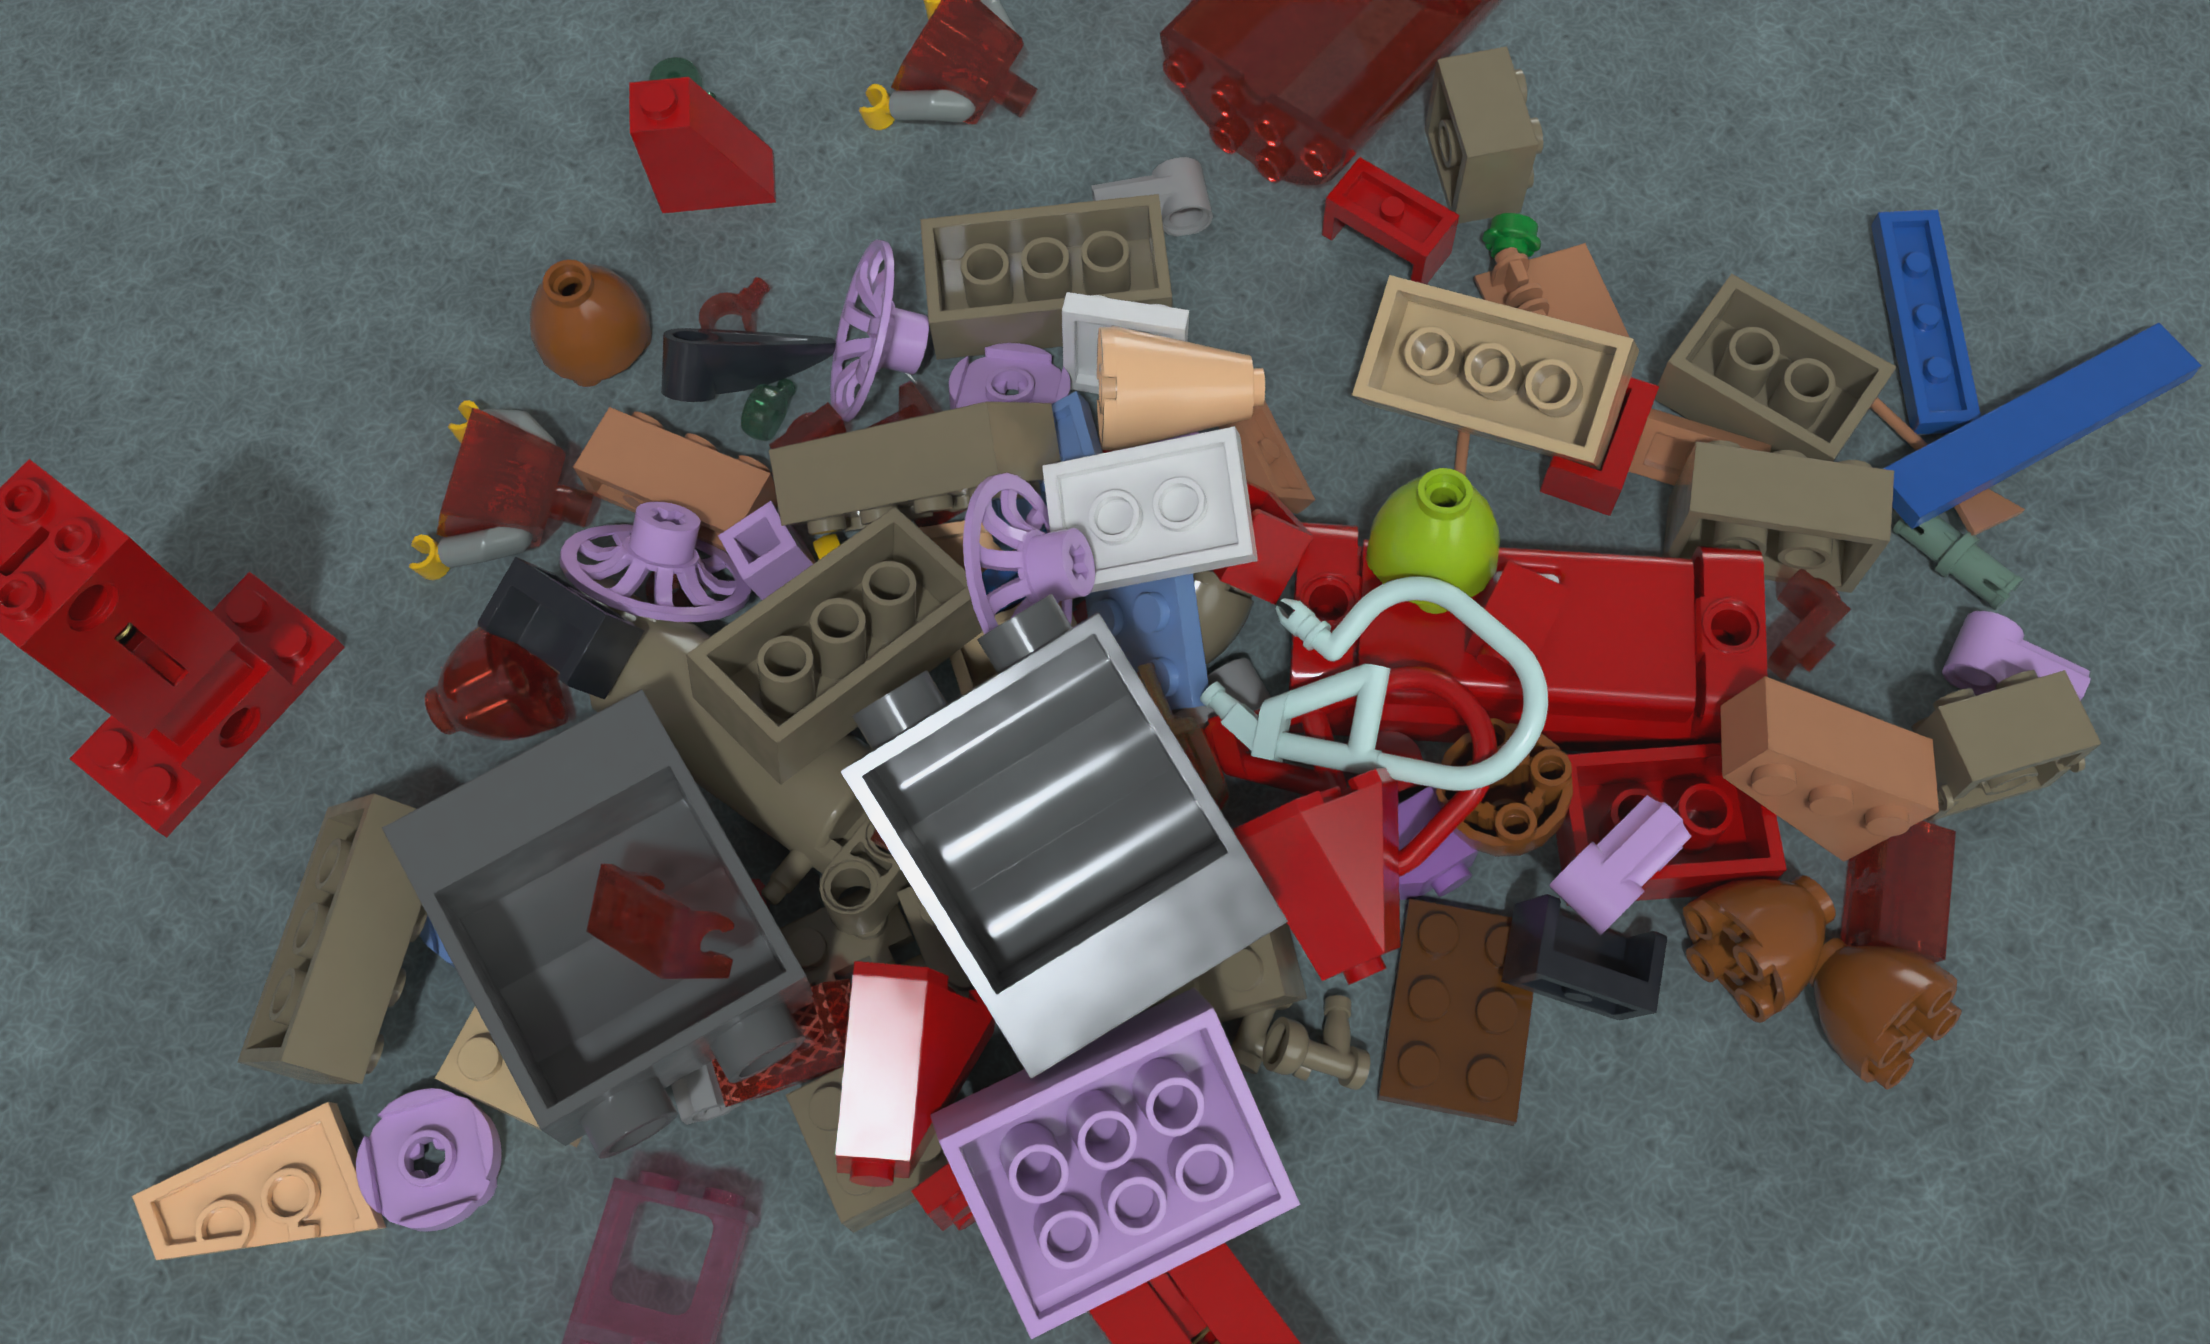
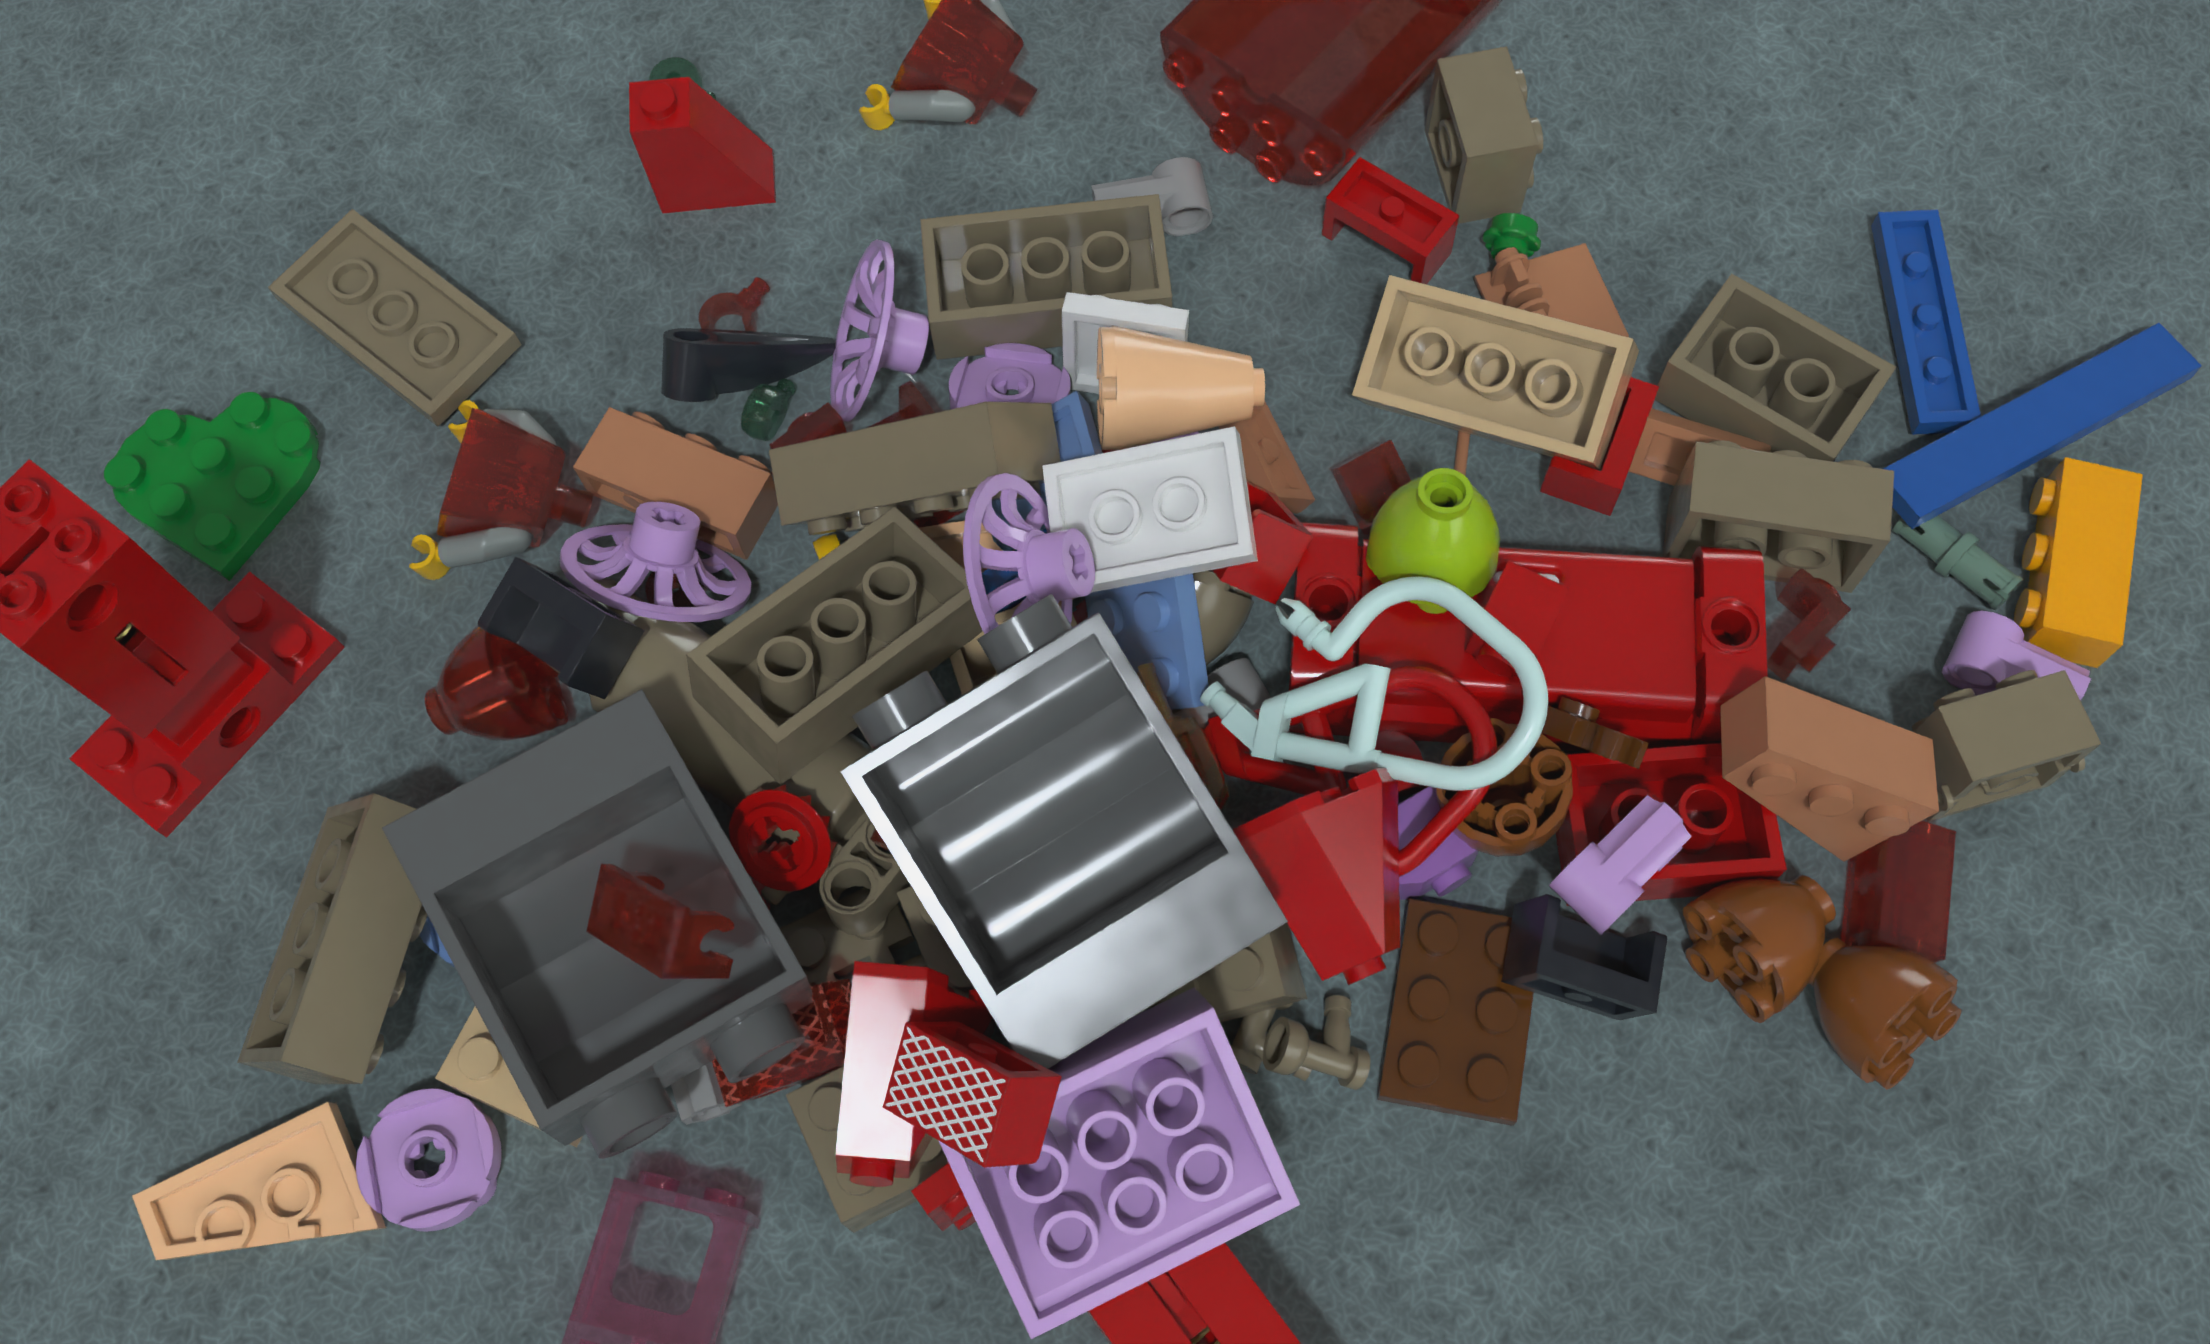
(217, 482): none -> green plate
(395, 317): none -> dark tan plate
(587, 322): dark orange piece -> none
(766, 551): lavender brick -> none
(780, 864): none -> red gear
(971, 1093): none -> red panel
(1370, 480): none -> clear red bracket
(1578, 726): none -> reddish brown plate
(1977, 512): nougat piece -> none
(2080, 561): none -> light orange brick

